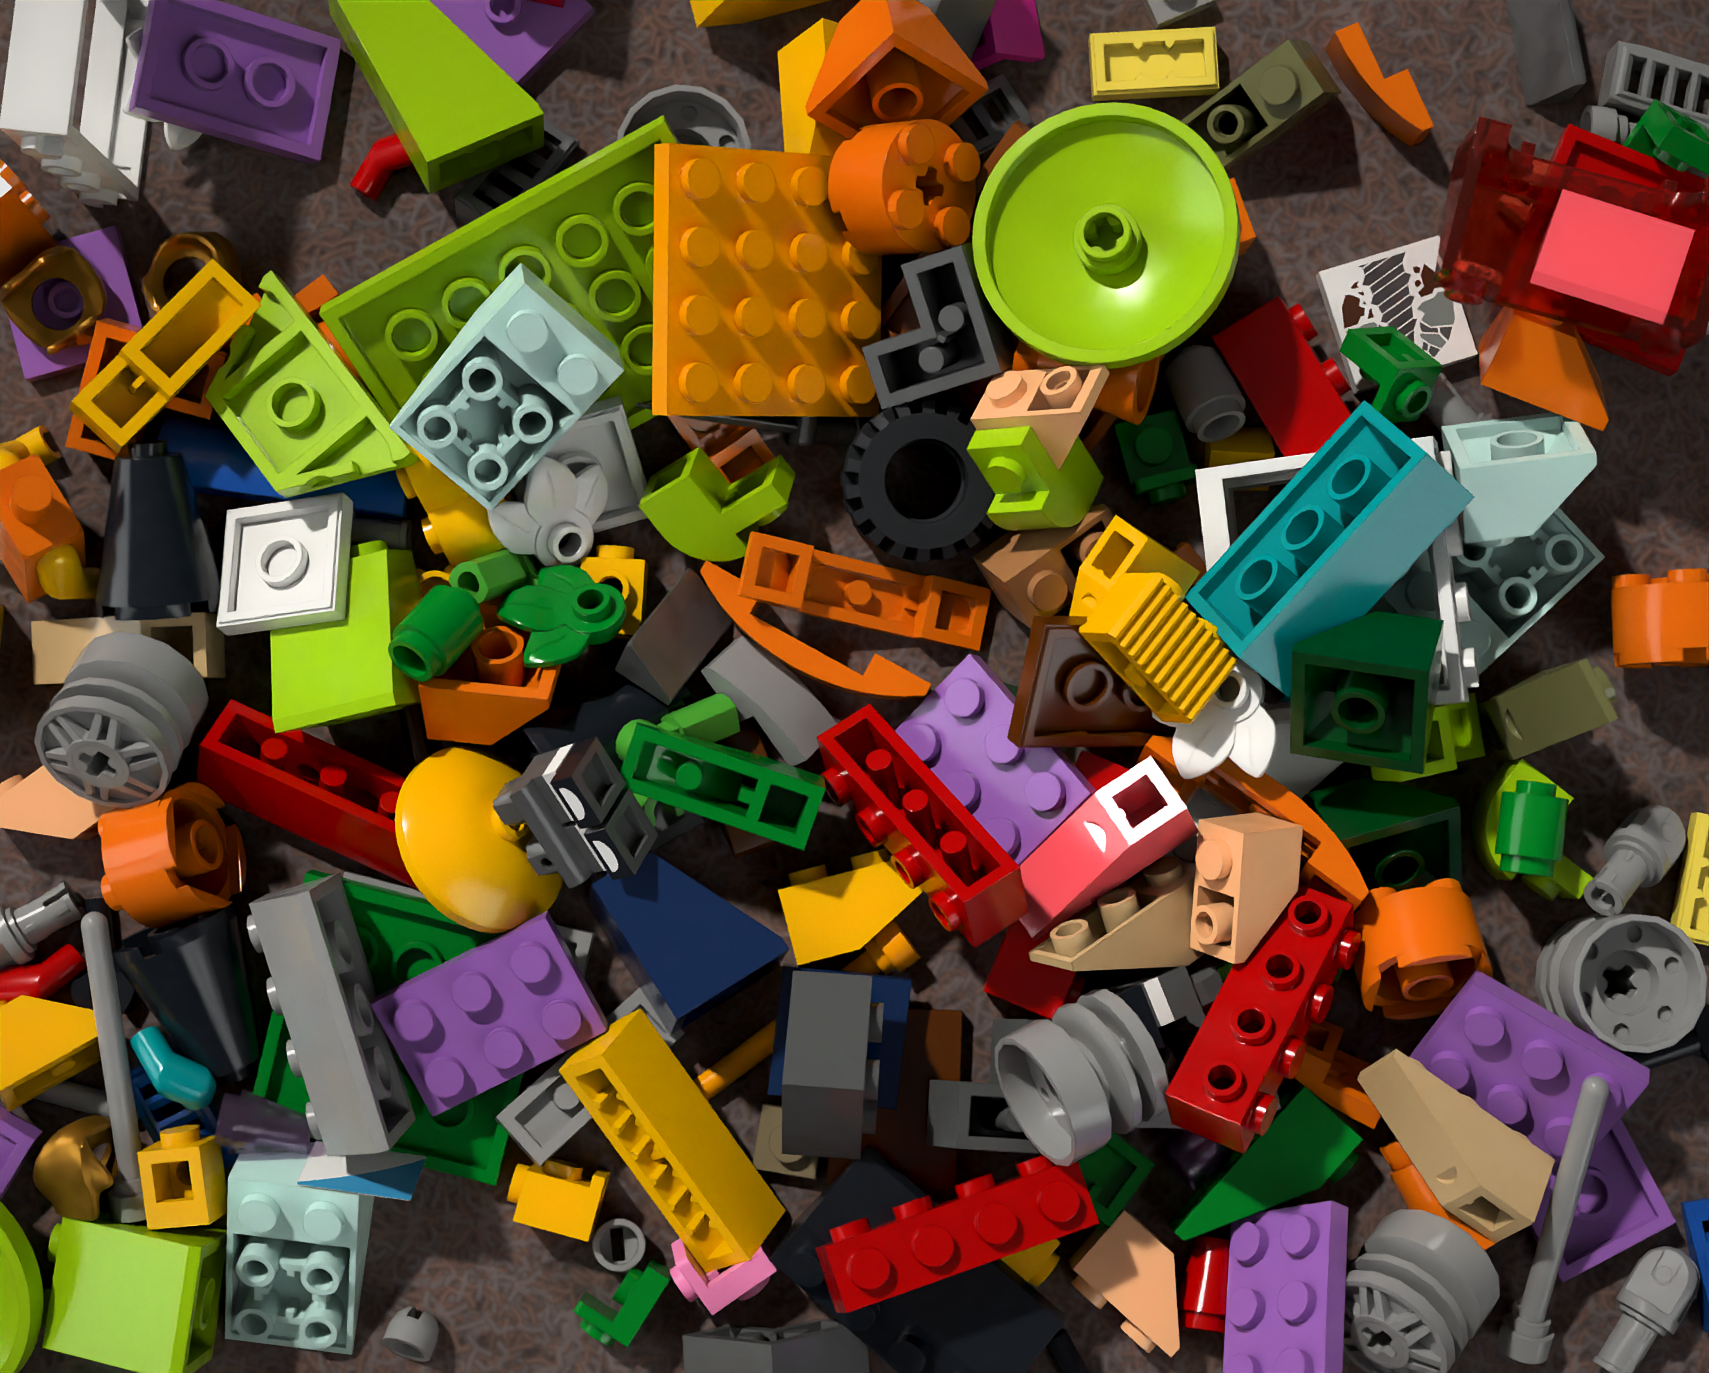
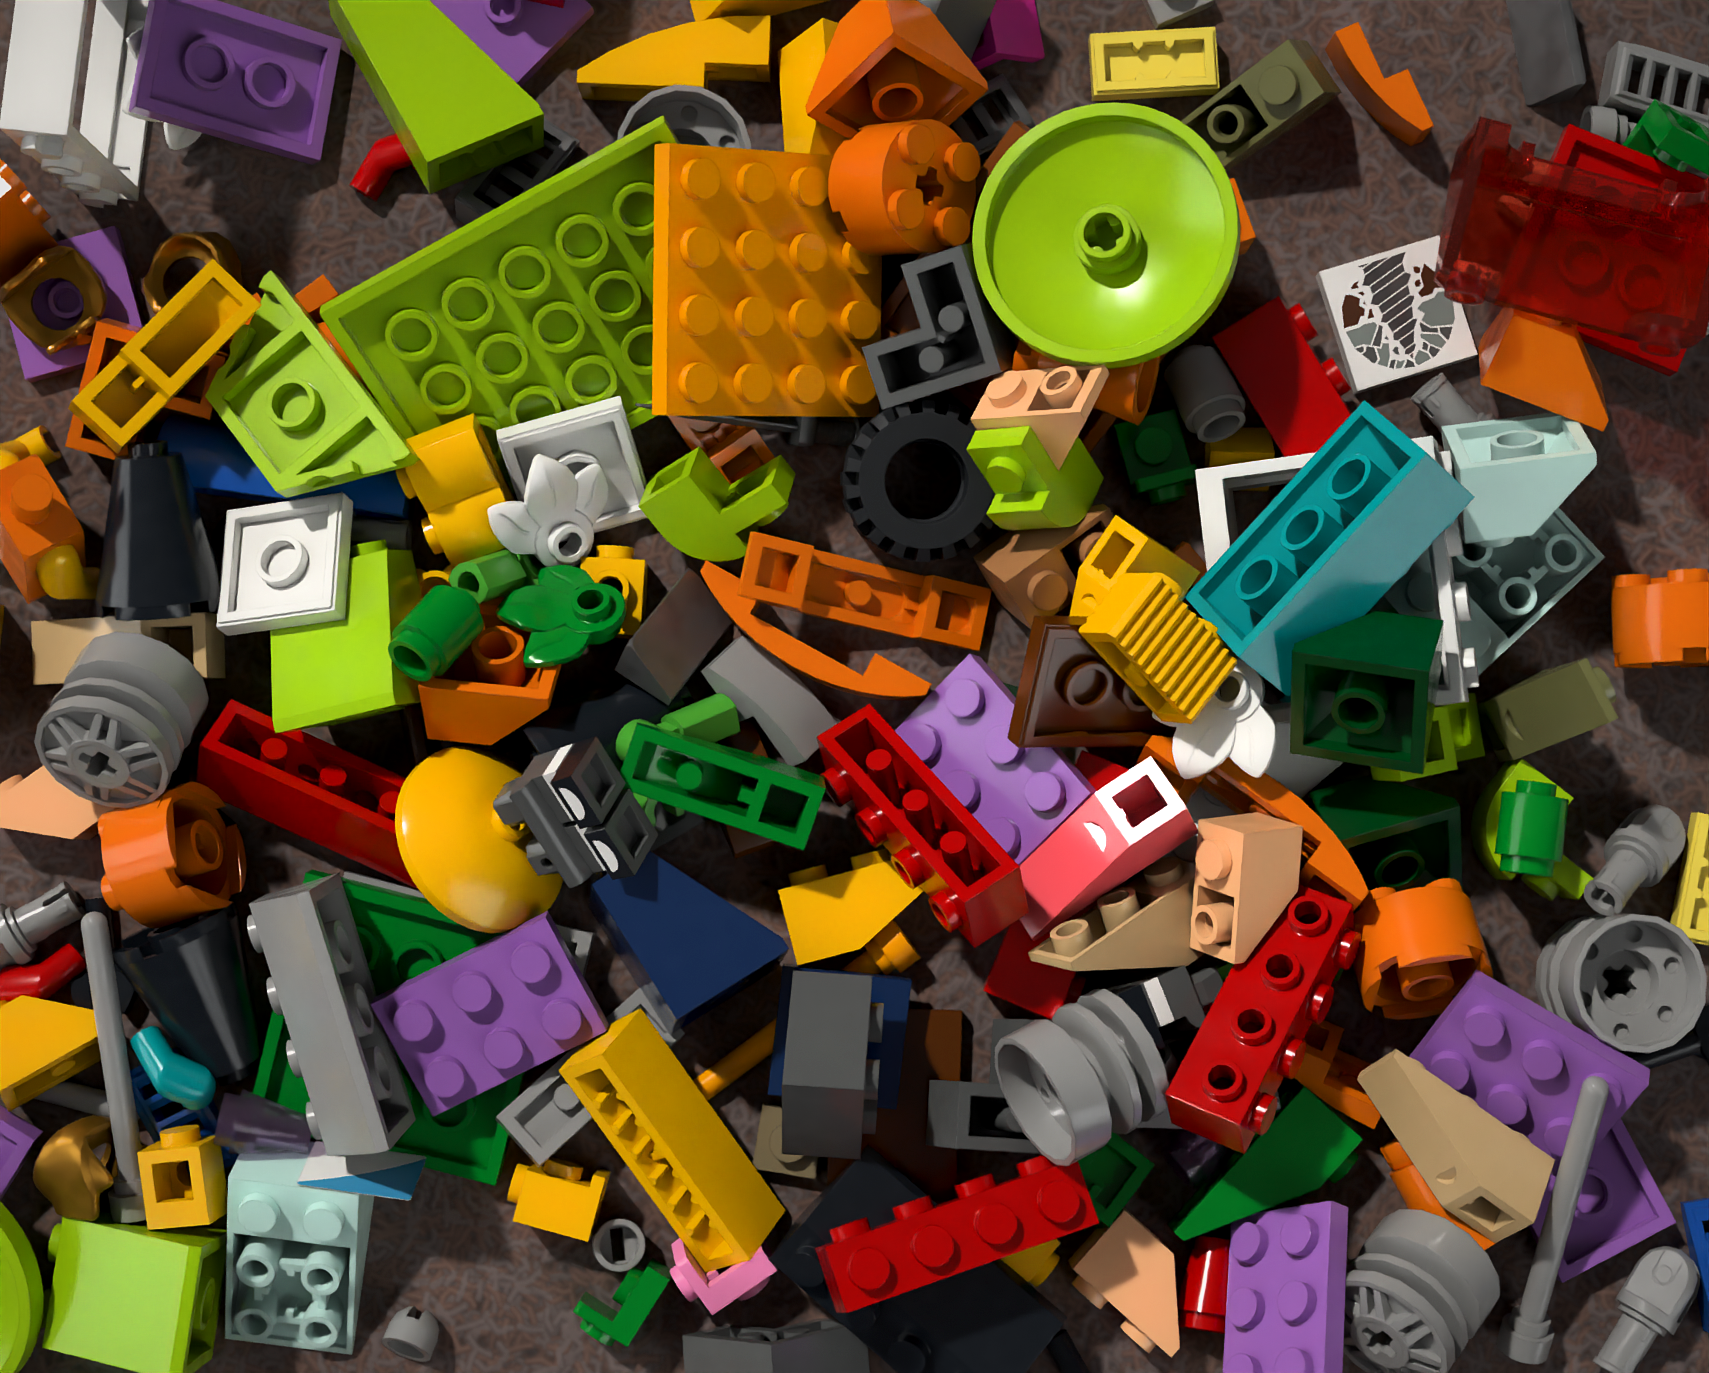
(507, 388): light aqua slope -> none
(682, 55): none -> yellow slope
(1397, 366): green bracket -> none
(1612, 256): coral slope -> none

